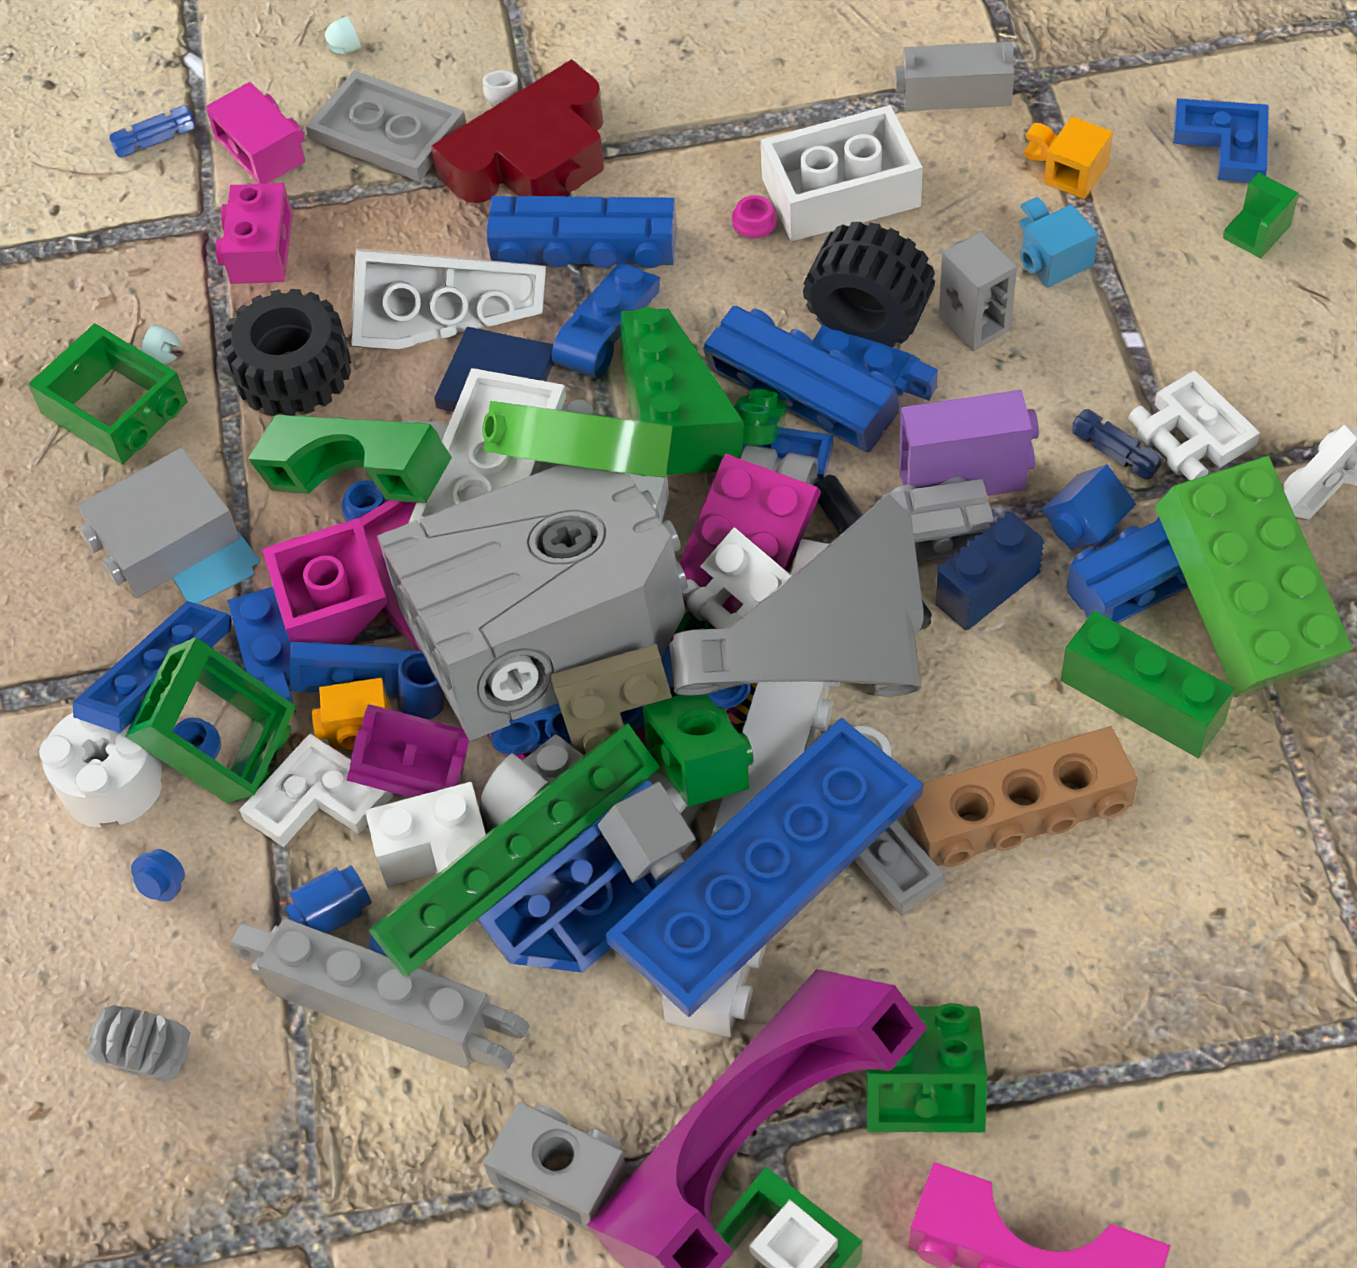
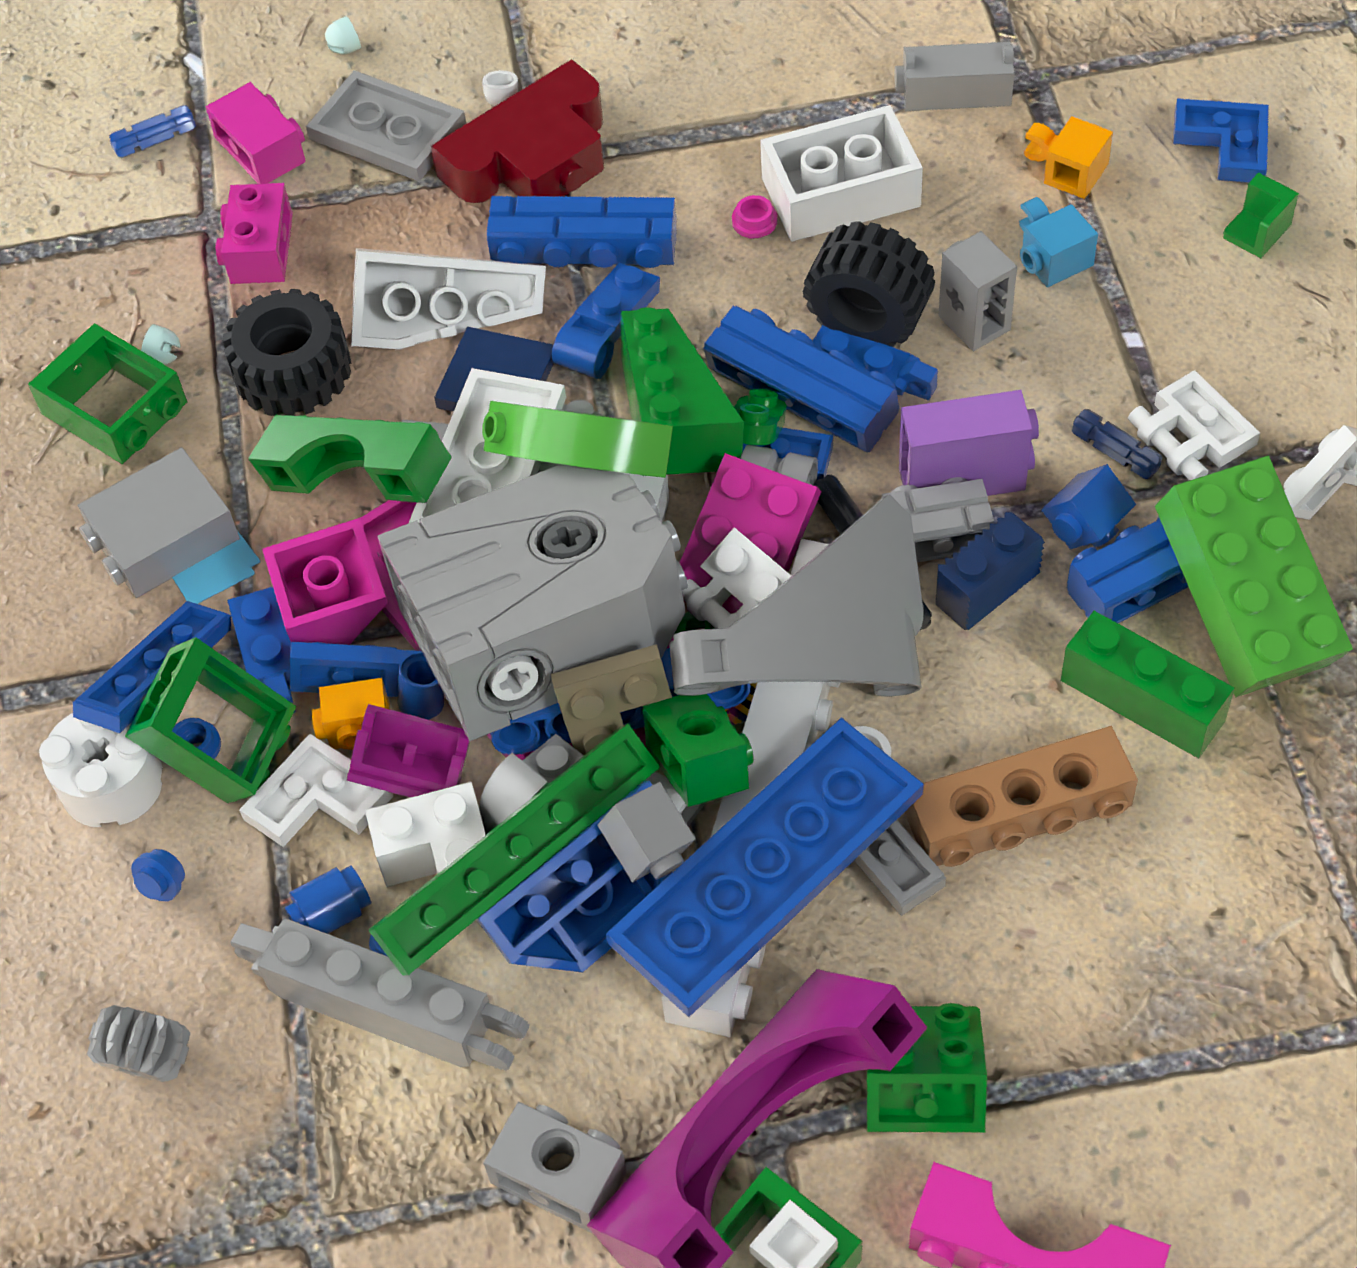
(360, 495): blue plate -> none

